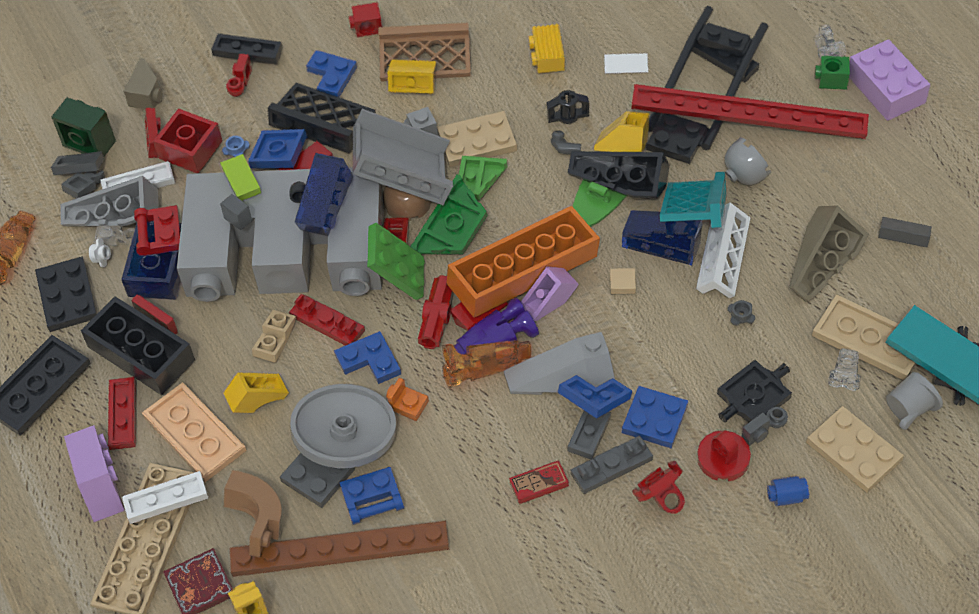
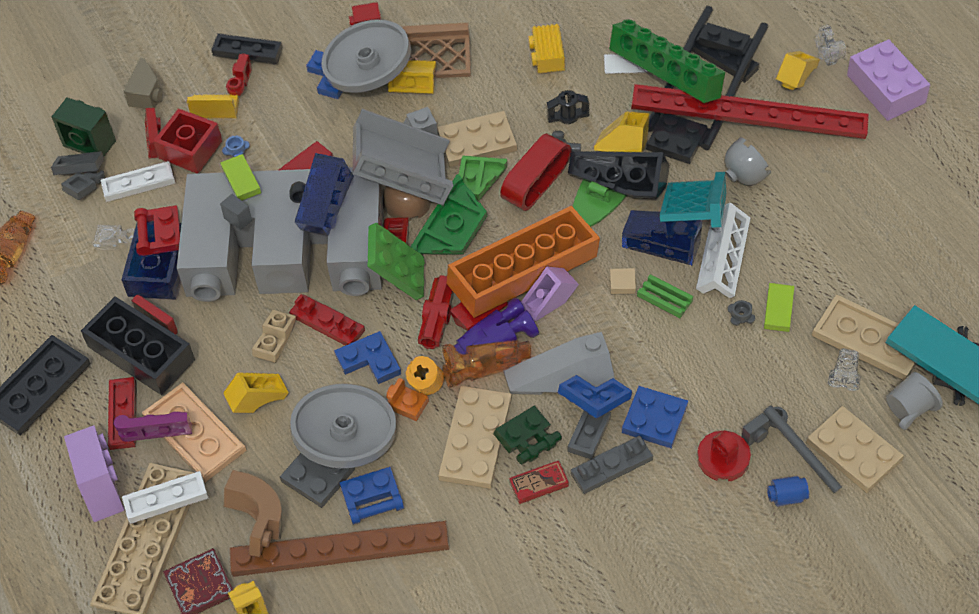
(66, 294): black plate -> none
(99, 253): white plate -> none
(110, 205): light grey wedge -> none
(153, 426): none -> magenta plate
(214, 106): none -> yellow panel
(277, 149): blue plate -> none
(316, 127): black fence -> none
(366, 56): none -> light grey dish
(416, 371): none -> light orange piece
(471, 446): none -> tan plate
(522, 429): none -> dark green plate
(535, 172): none -> red plant
(659, 485): red tile -> none
(666, 292): none -> bright green tile
(667, 61): none -> green brick
(754, 391): black plate -> none
(779, 307): none -> lime tile
(796, 69): none -> yellow arch
(802, 449): none -> dark grey bar
(827, 245): dark tan wedge -> none
(833, 72): green brick -> none
(905, 232): dark grey slope -> none

